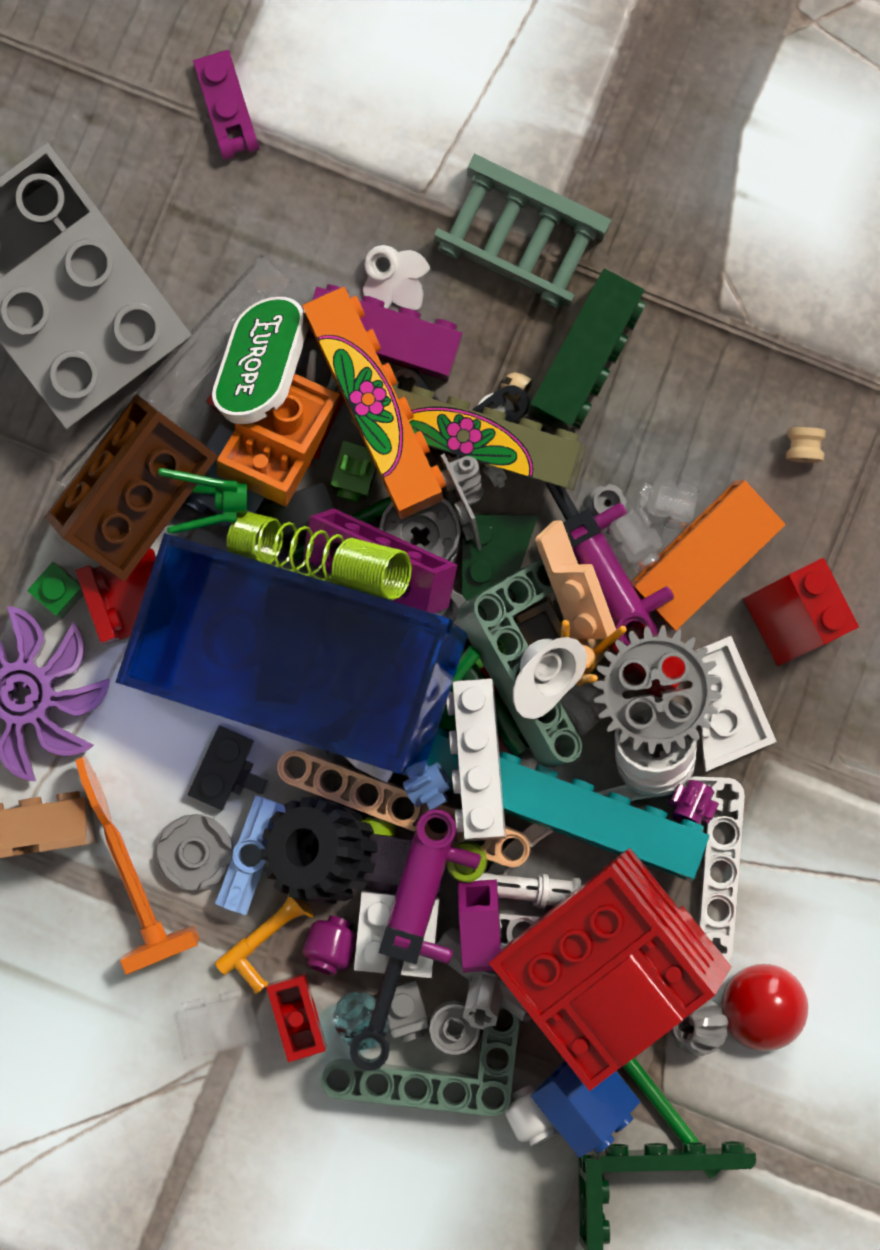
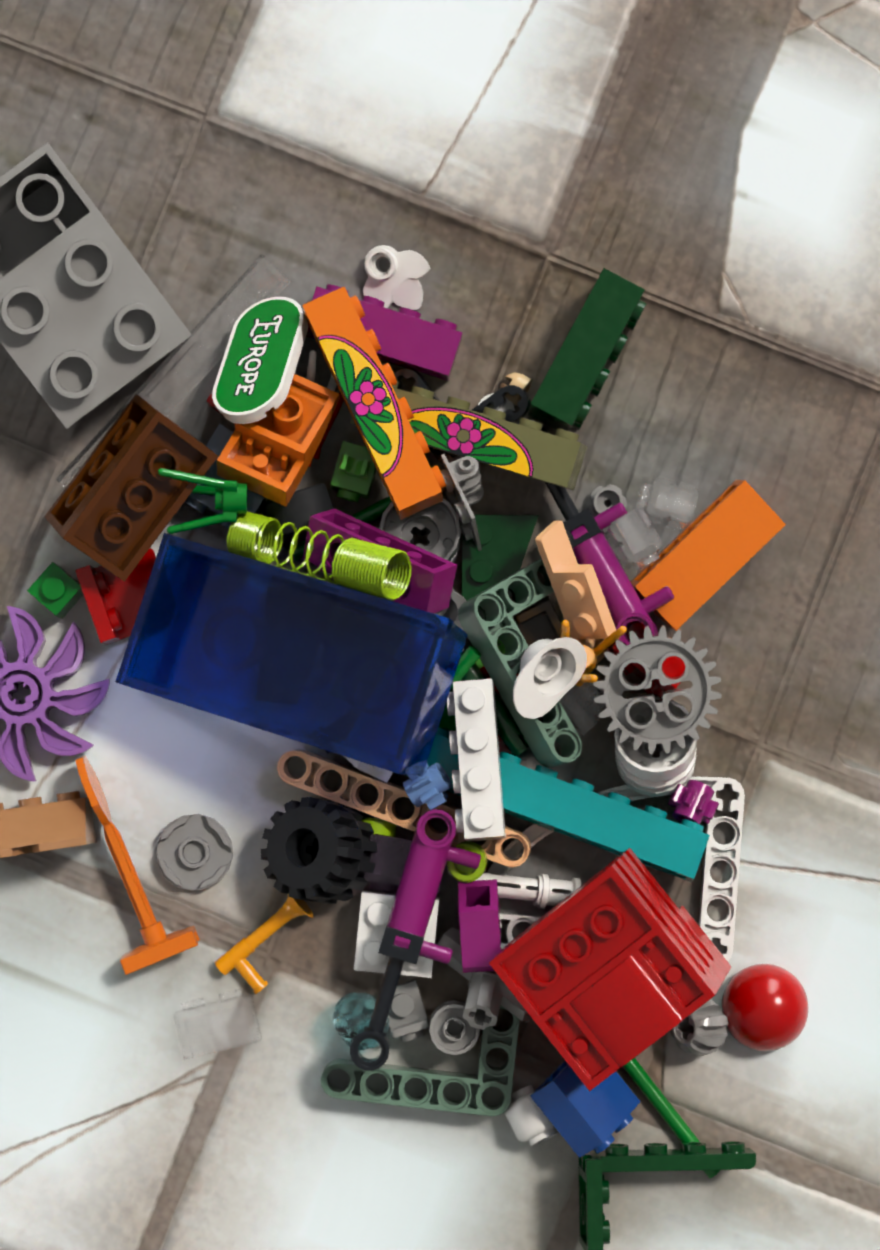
(225, 103): magenta plate -> none
(225, 770): black hinge -> none
(242, 879): light blue piece -> none
(296, 1017): red brick -> none
(330, 945): magenta head -> none
(495, 475): white piece -> none
(552, 209): sand green fence -> none
(740, 720): white wing -> none
(800, 612): red slope -> none
(805, 445): tan wheel -> none

